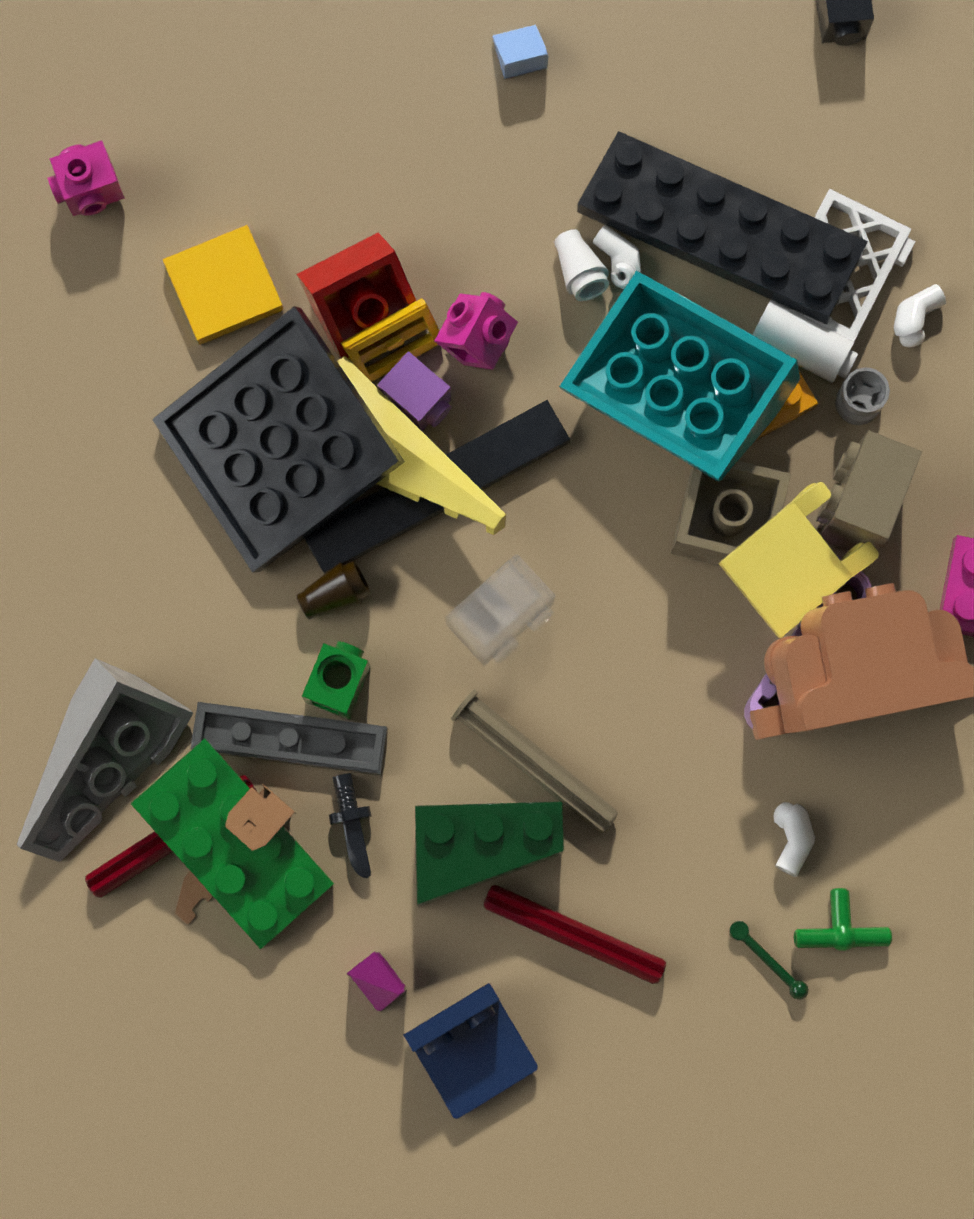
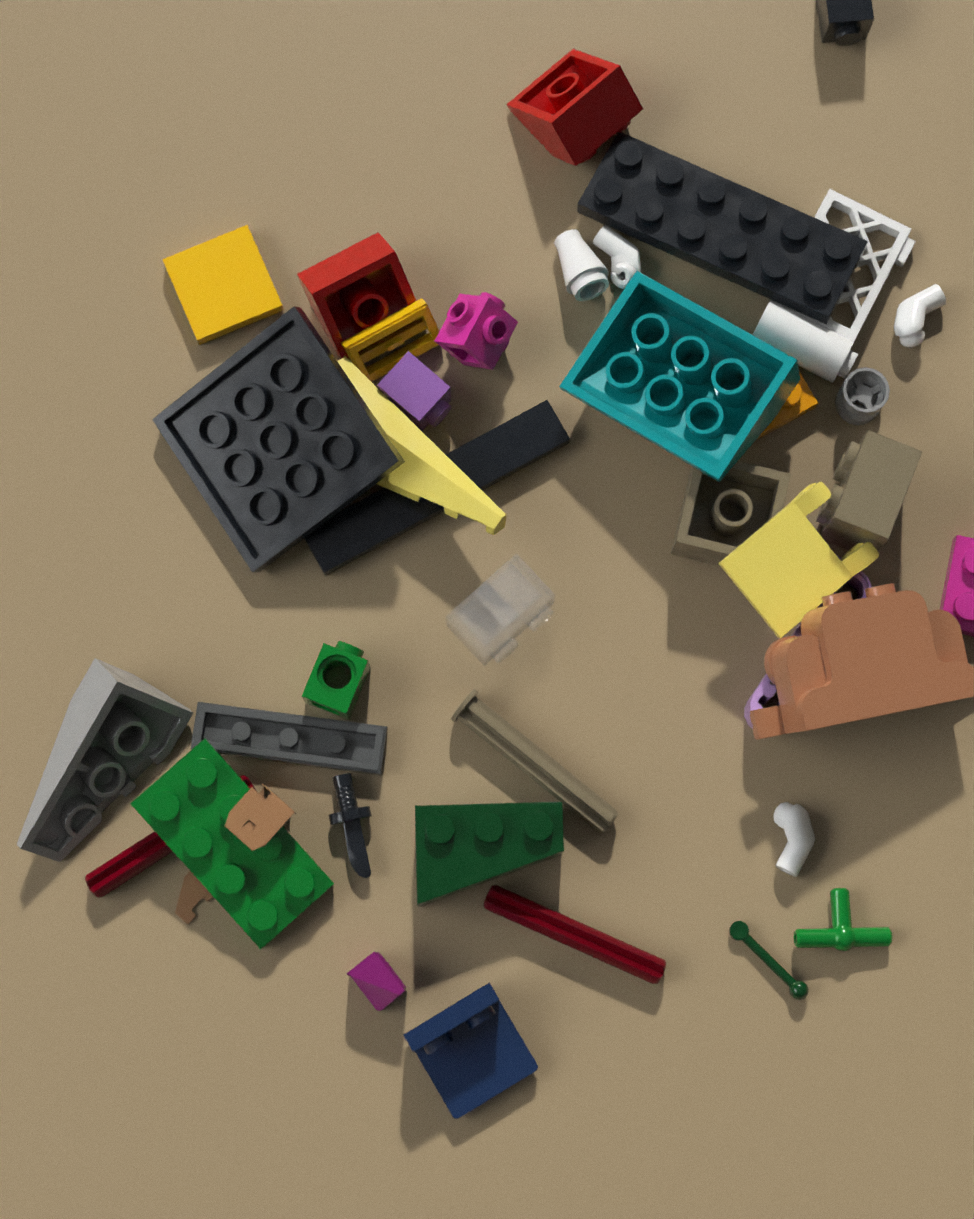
(84, 179): dark pink brick -> none
(334, 591): dark brown cone -> none
(520, 51): light blue slope -> none
(577, 106): none -> red slope

